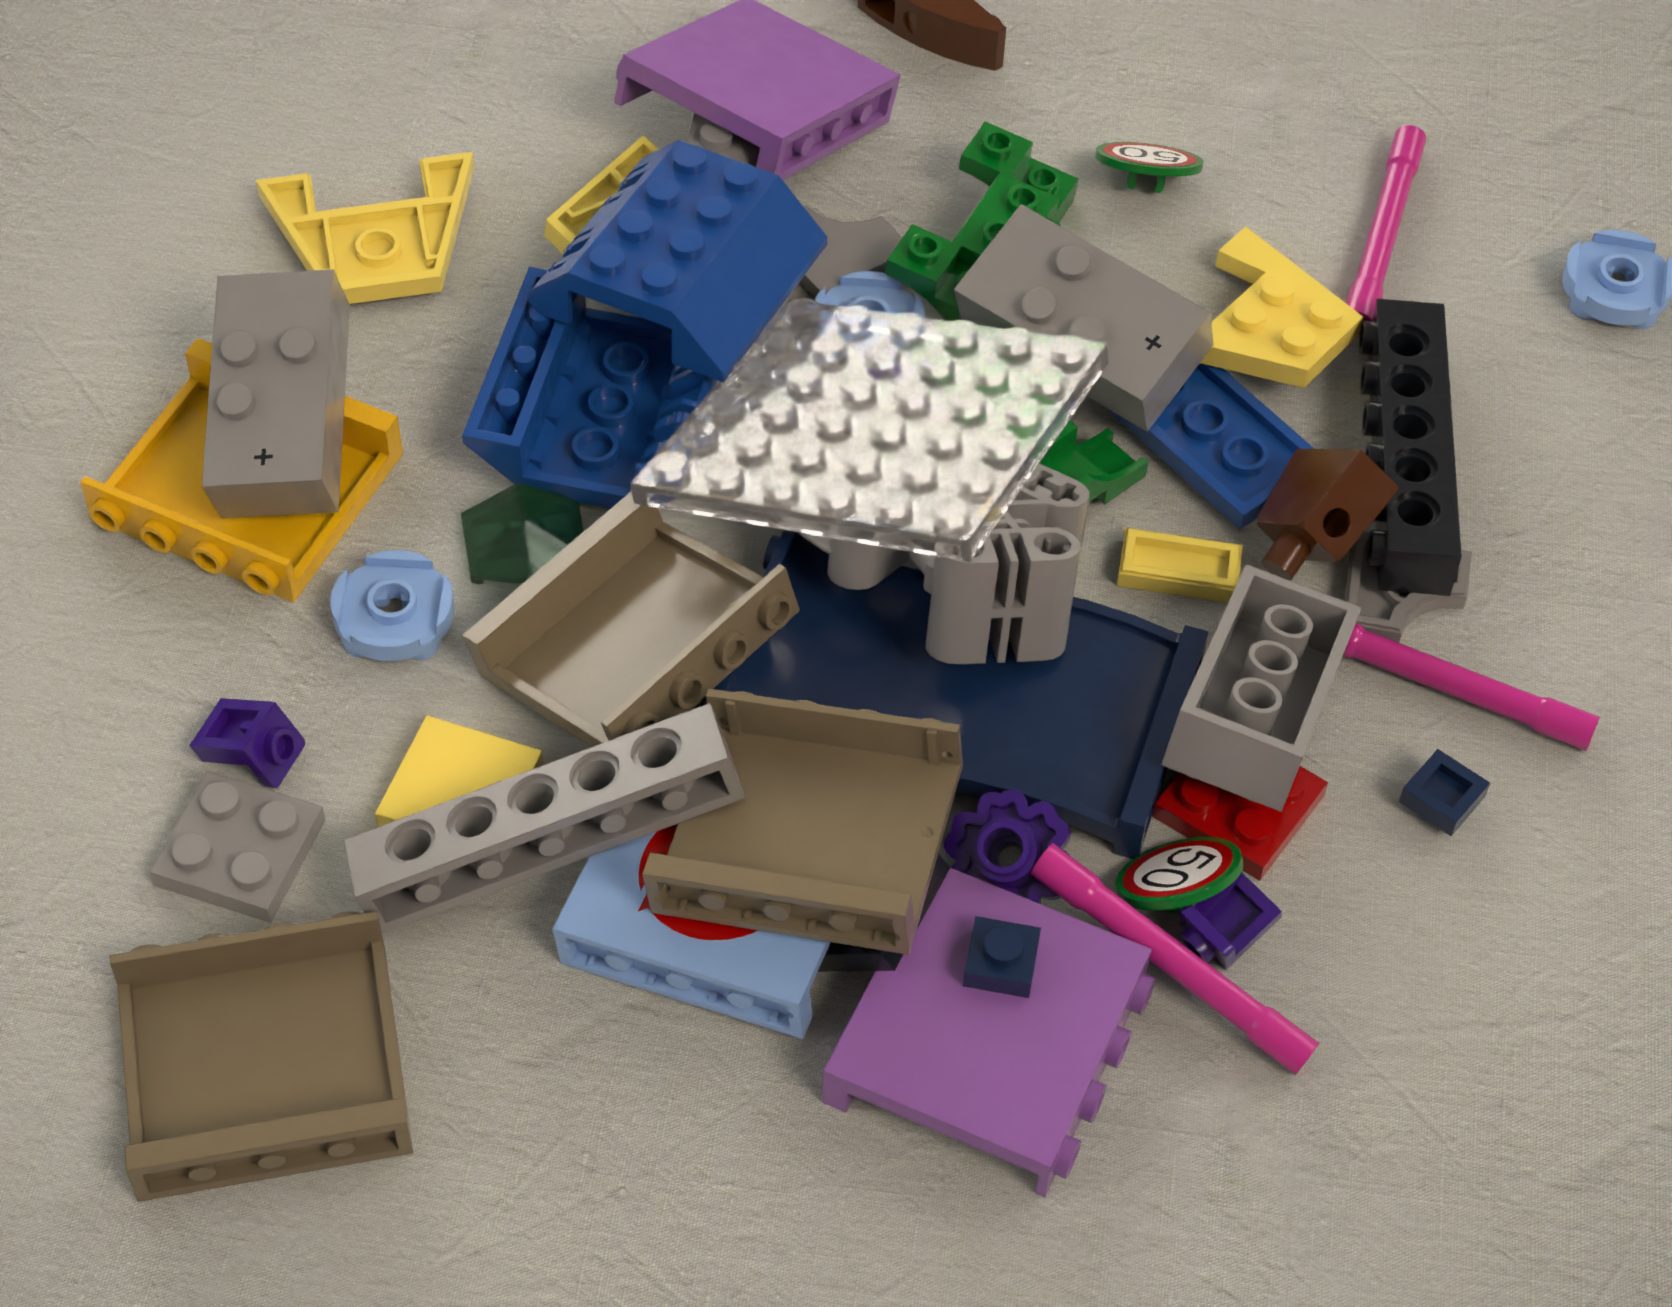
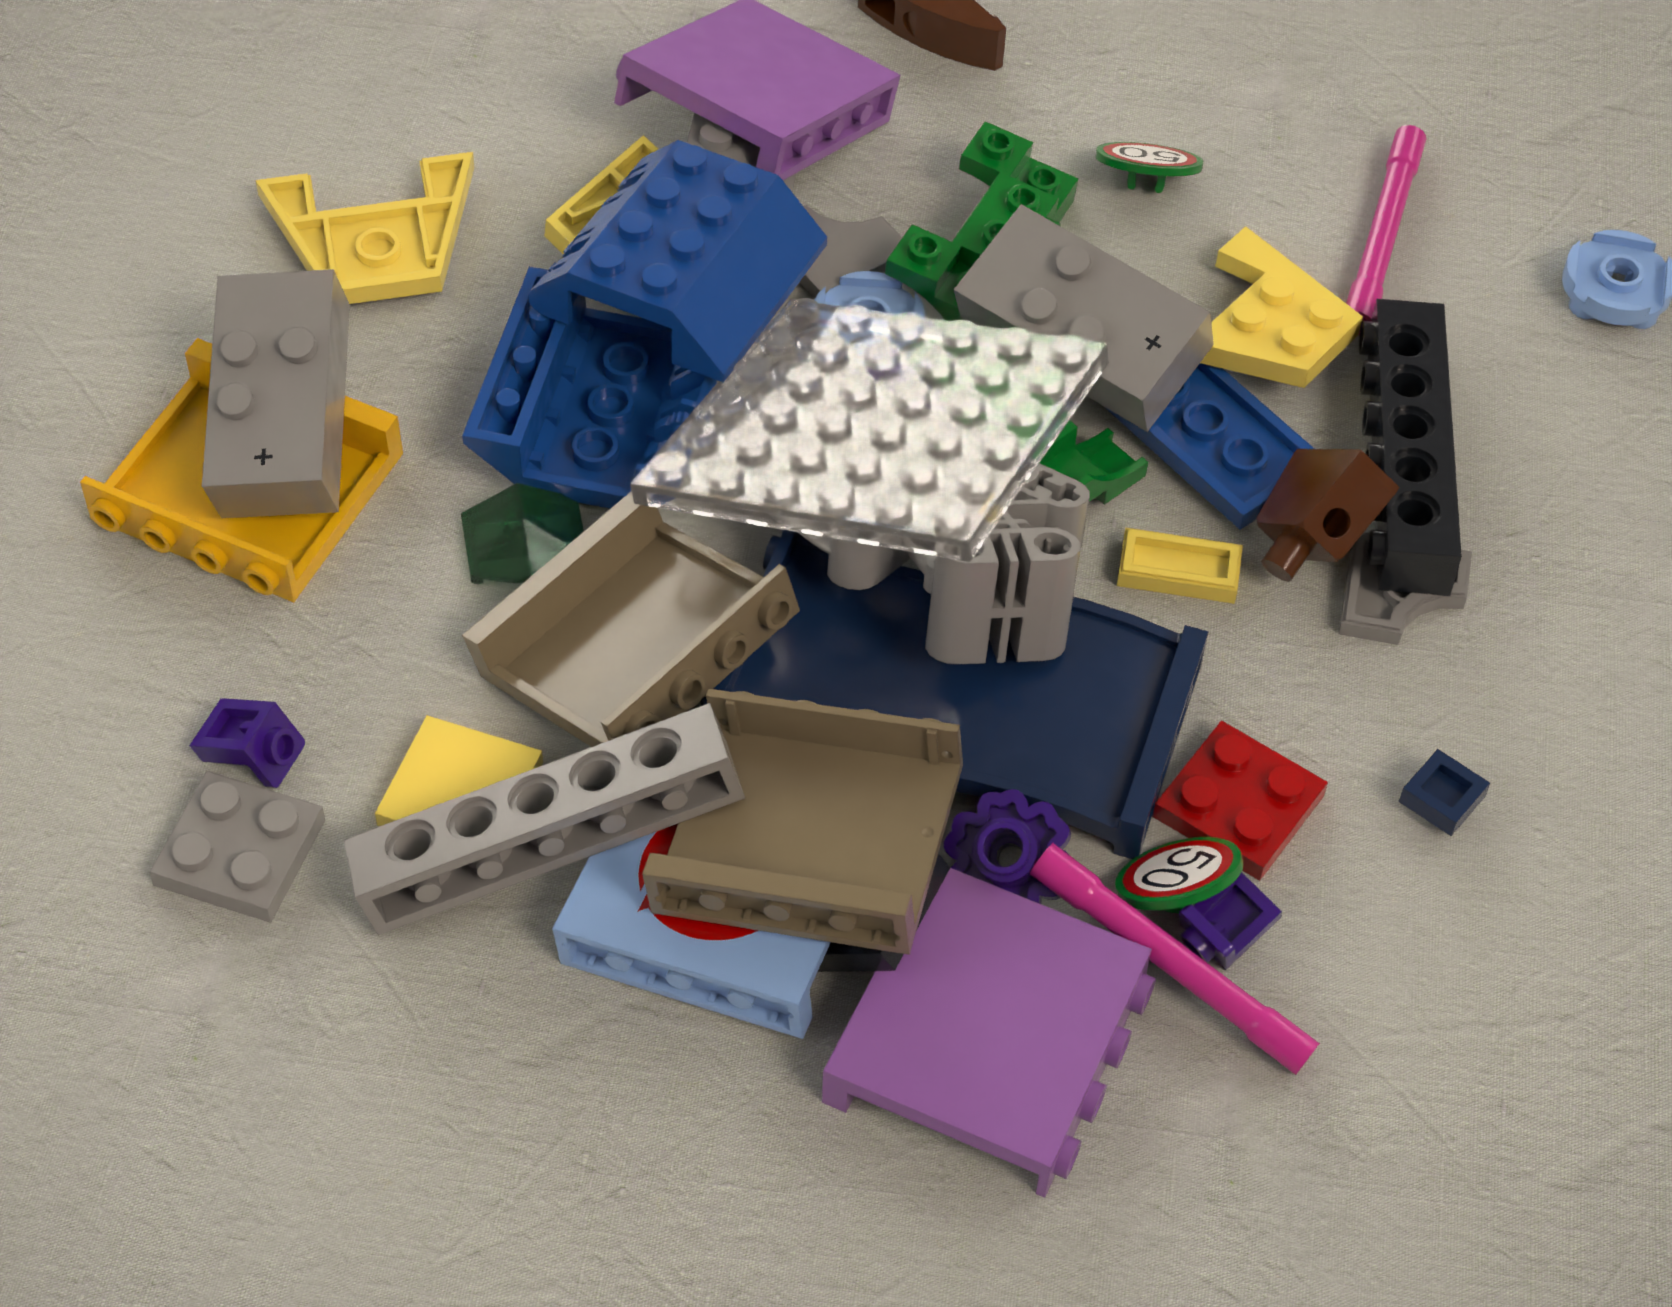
(259, 1055): dark tan panel -> none
(394, 635): light blue plate -> none
(1001, 957): dark blue plate -> none
(1261, 687): light grey brick -> none
(1540, 713): dark pink piece -> none

